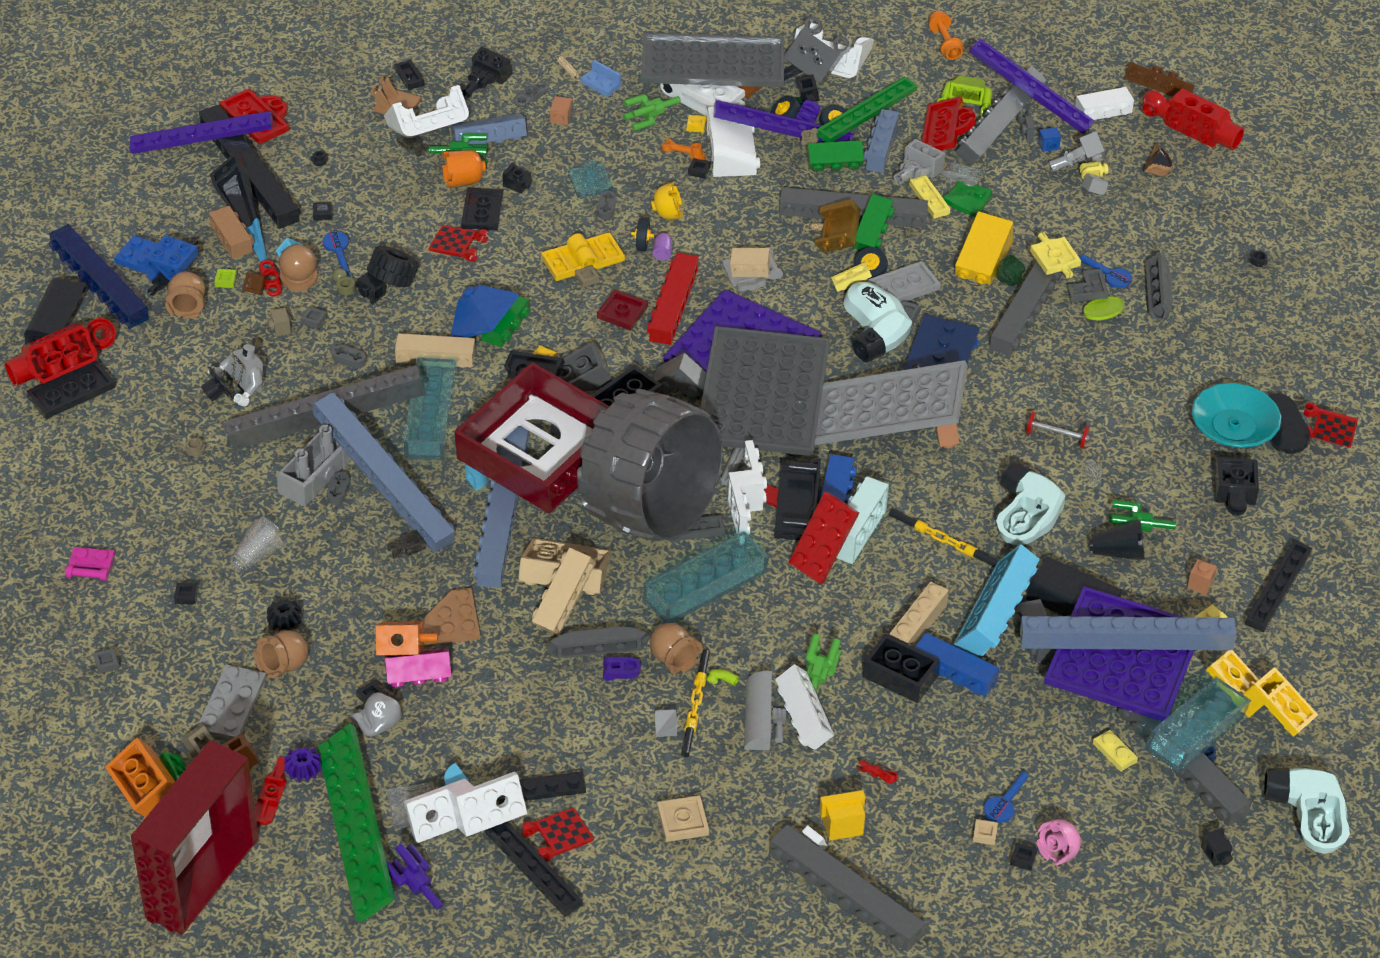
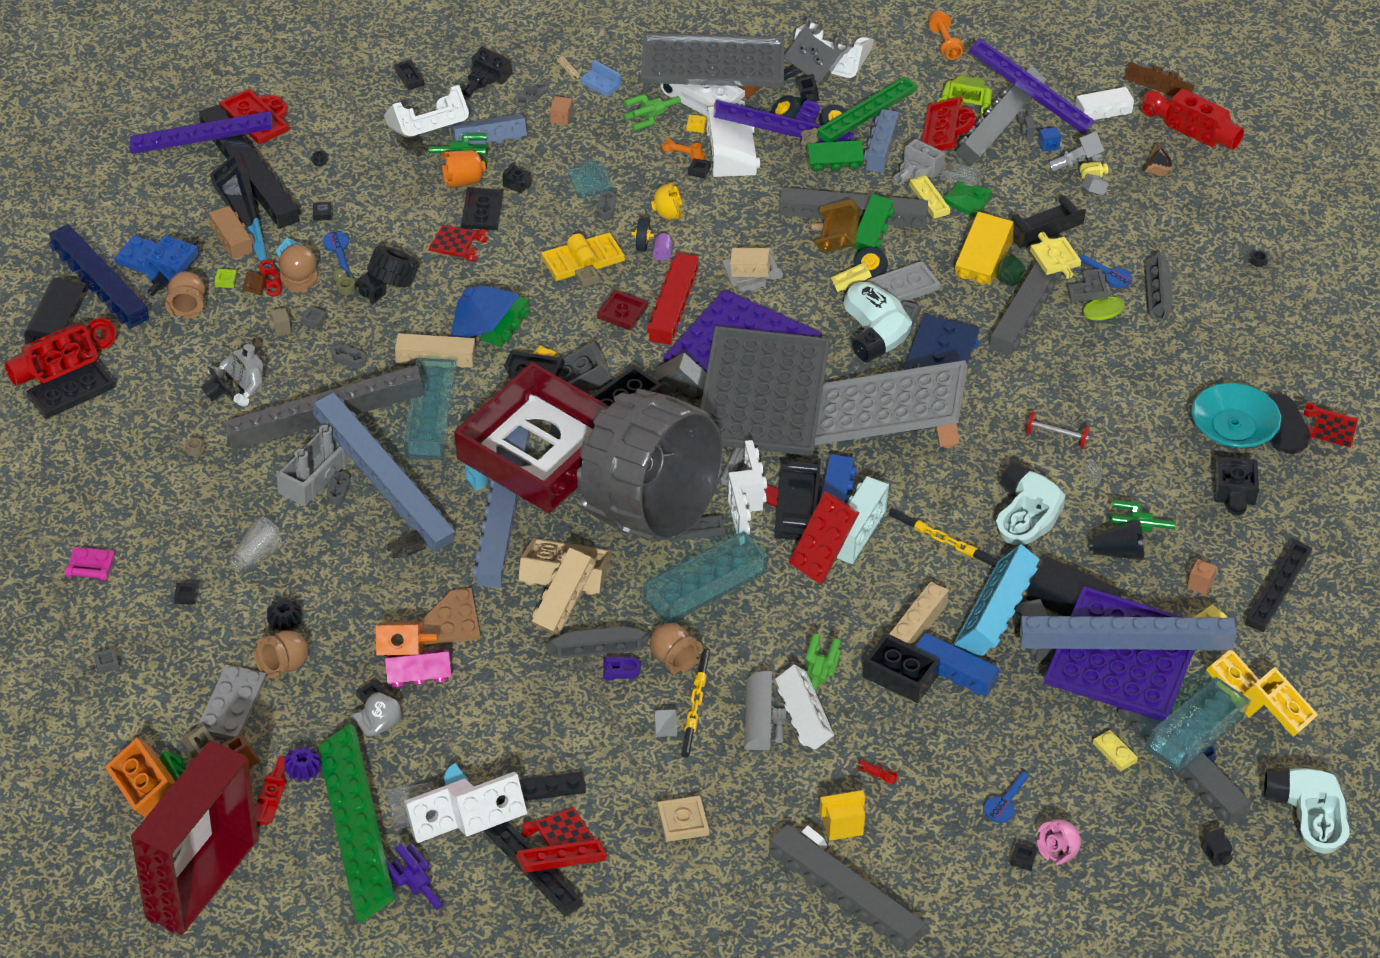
(392, 96): medium nougat plate -> none
(561, 855): none -> red plate
(724, 675): lime arm -> none
(985, 832): tan plate -> none
(1050, 221): none -> black piece

